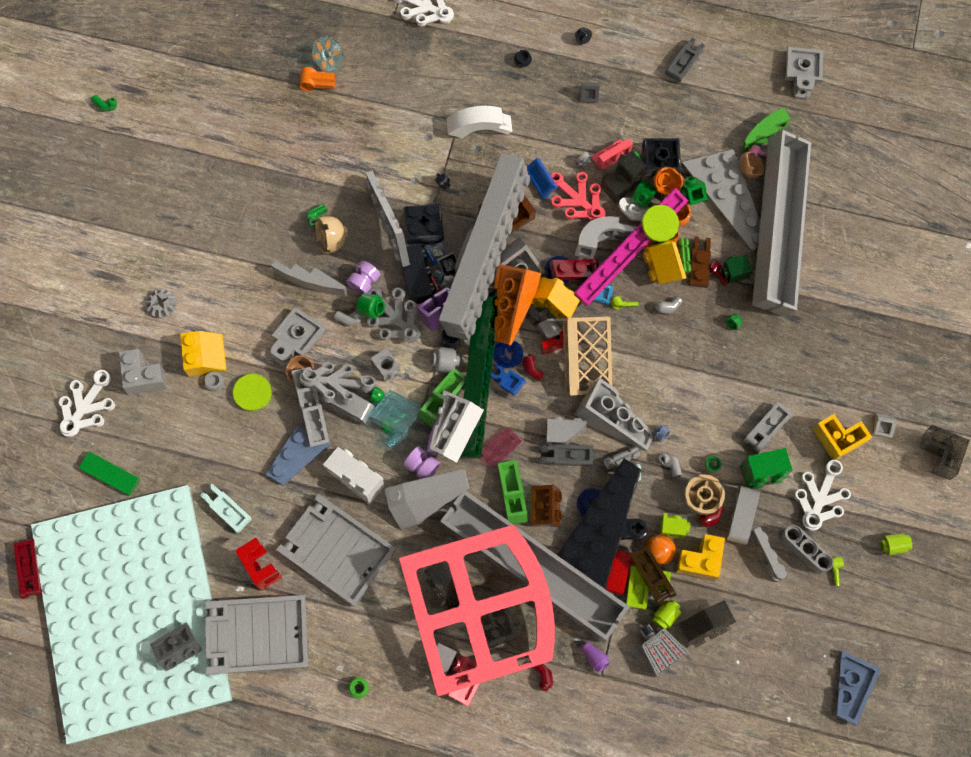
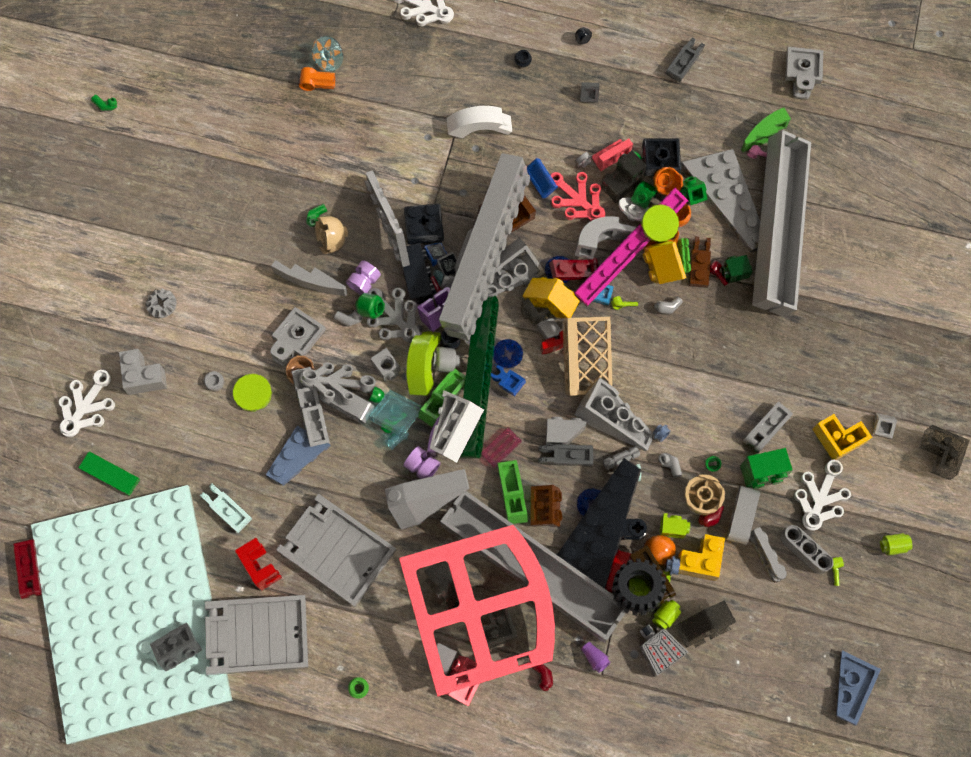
(202, 353): yellow slope -> none
(354, 474): white wedge -> none
(419, 362): none -> lime arch
(442, 180): black plate -> none
(515, 294): orange wedge -> none
(529, 368): dark red arm -> none
(642, 571): none -> black tyre
(672, 565): none -> sand blue plate
(733, 321): green hinge -> none
(751, 166): medium nougat hair -> none

